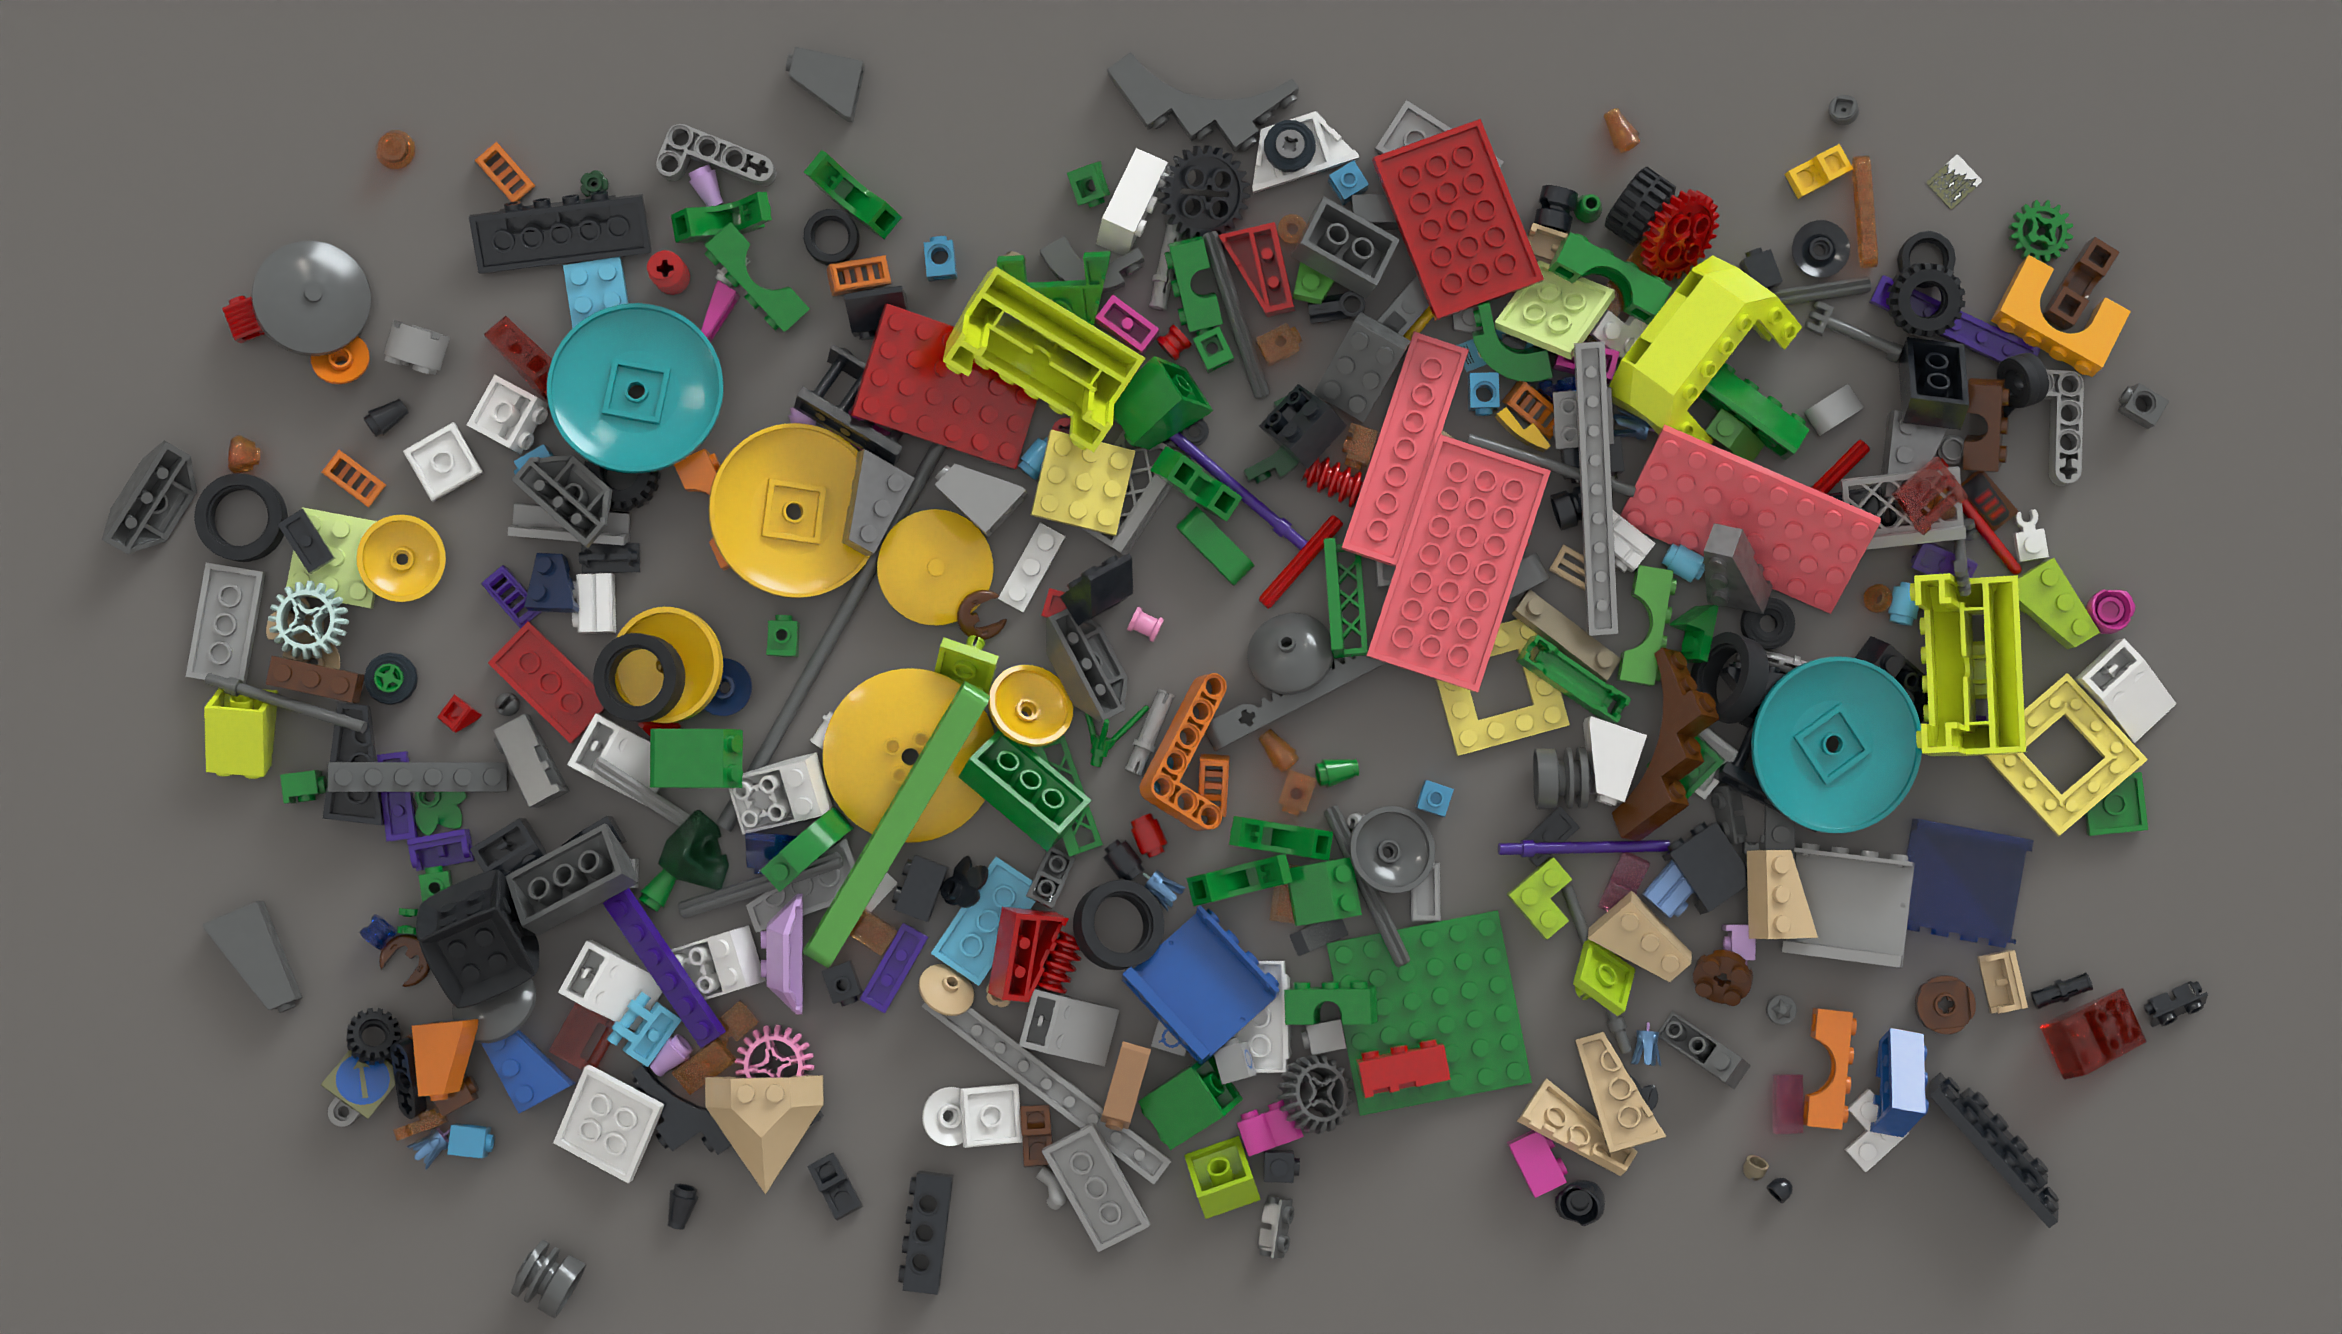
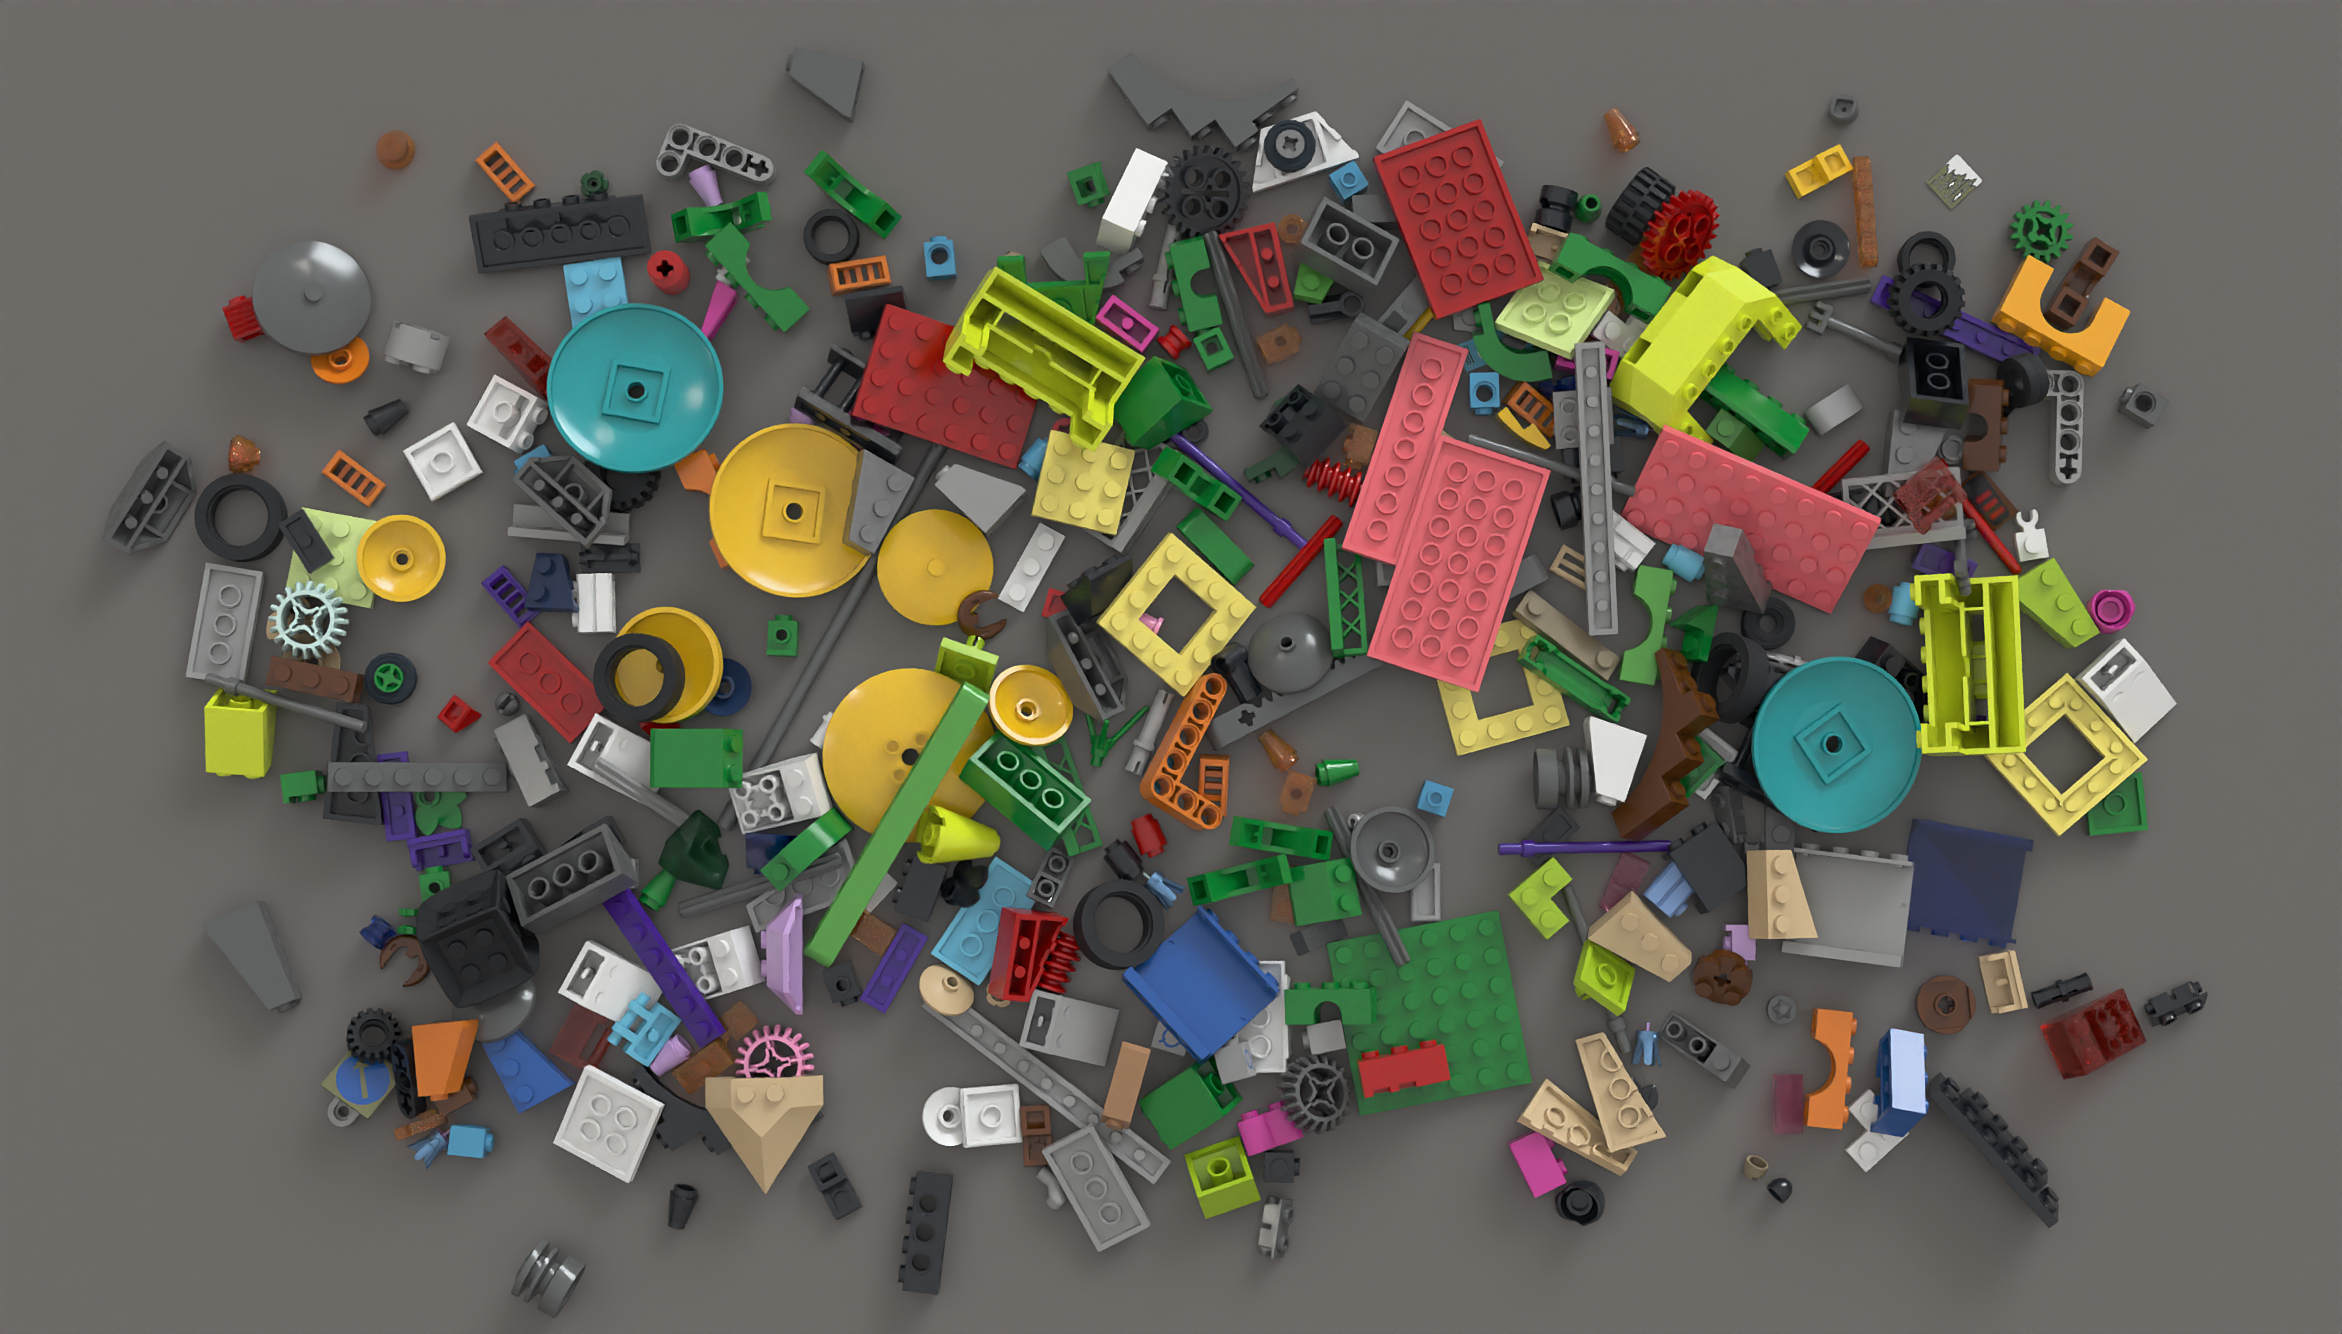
(953, 837): none -> neon yellow cone
(1123, 614): none -> light yellow plate
(1232, 665): none -> black piece

